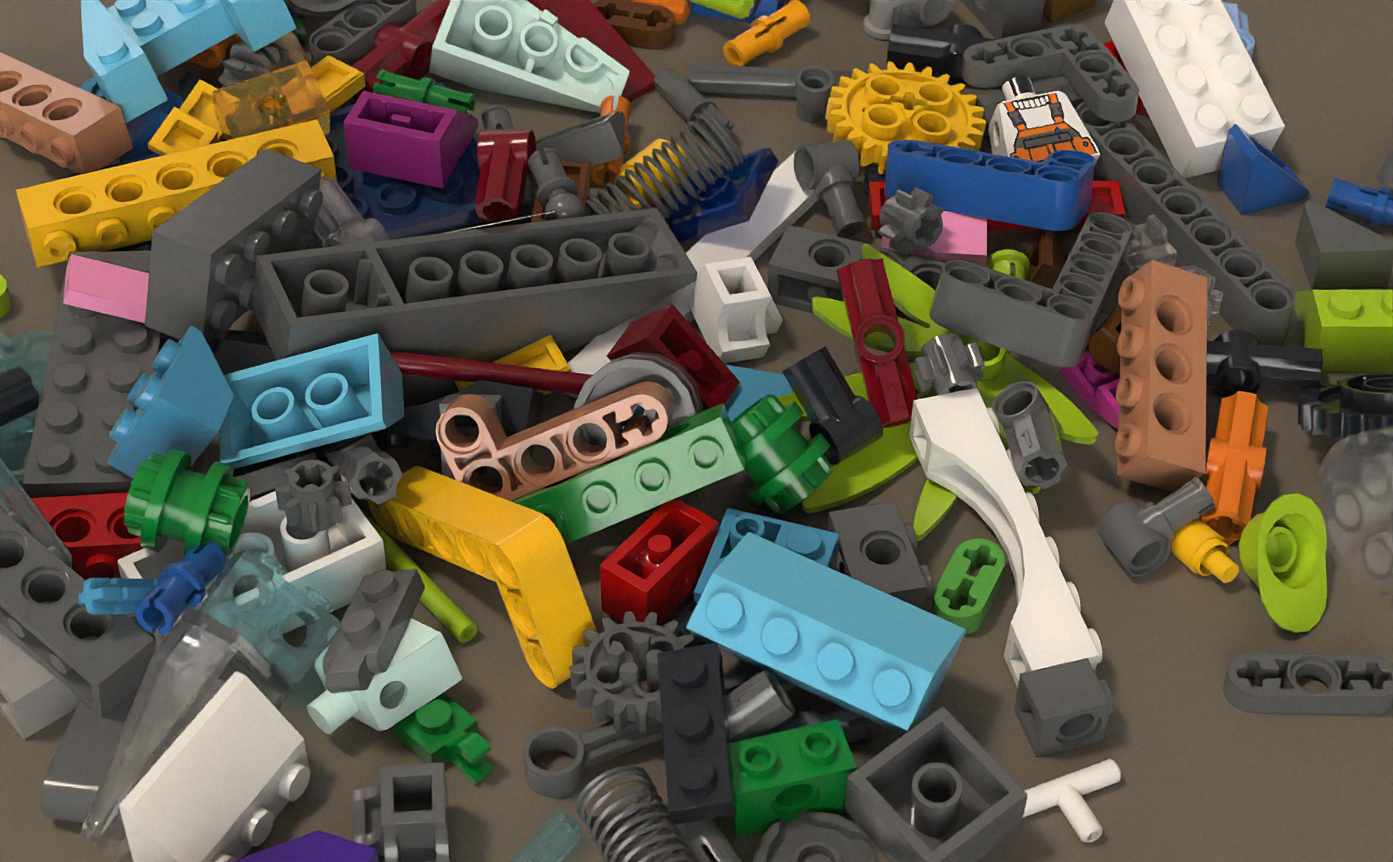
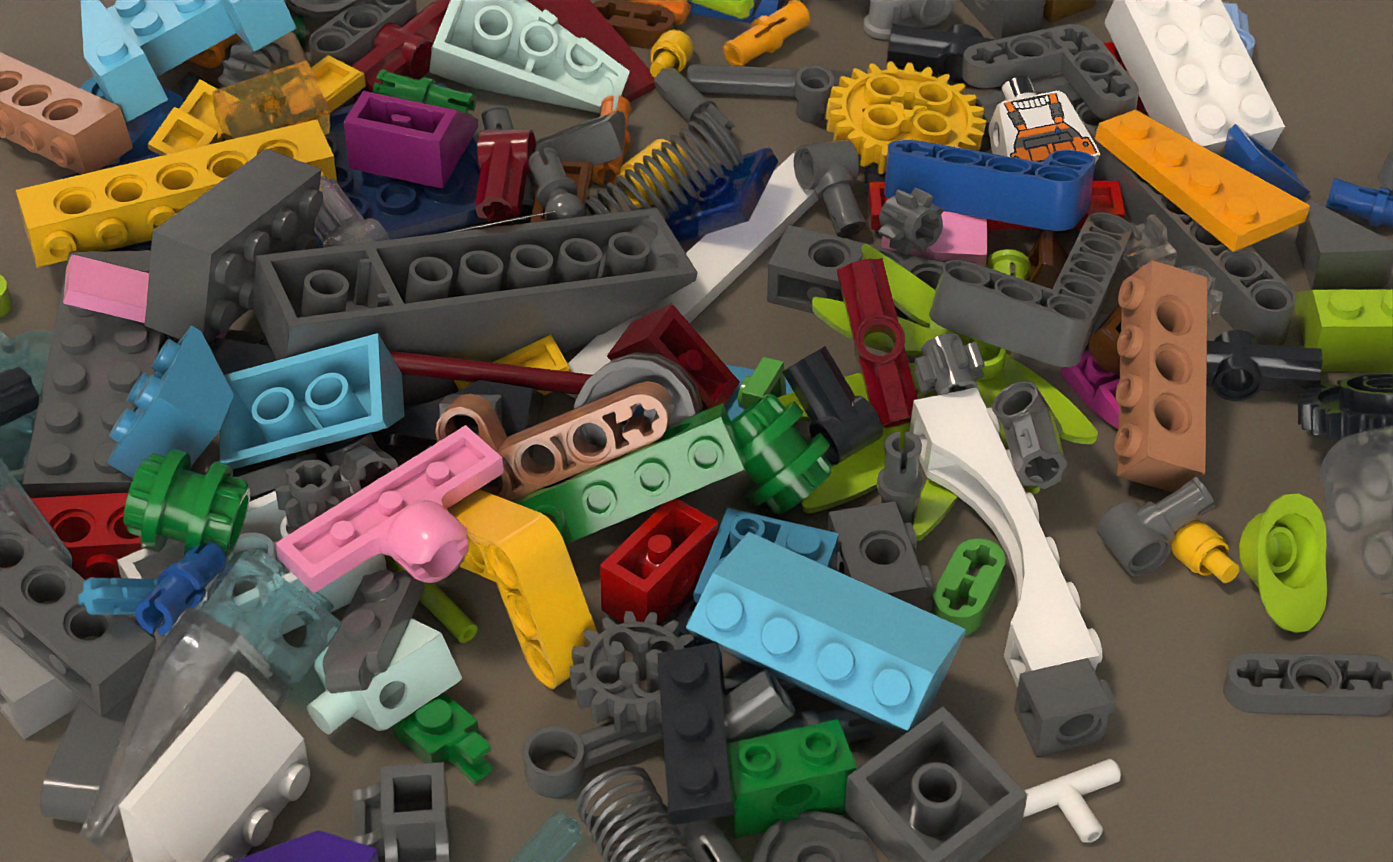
(398, 517): none -> bright pink plate
(670, 48): none -> yellow cylinder
(734, 309): white brick -> none
(765, 380): none -> bright green plate
(900, 476): none -> dark grey pin
(1202, 184): none -> light orange wing
(1235, 464): orange piece -> none

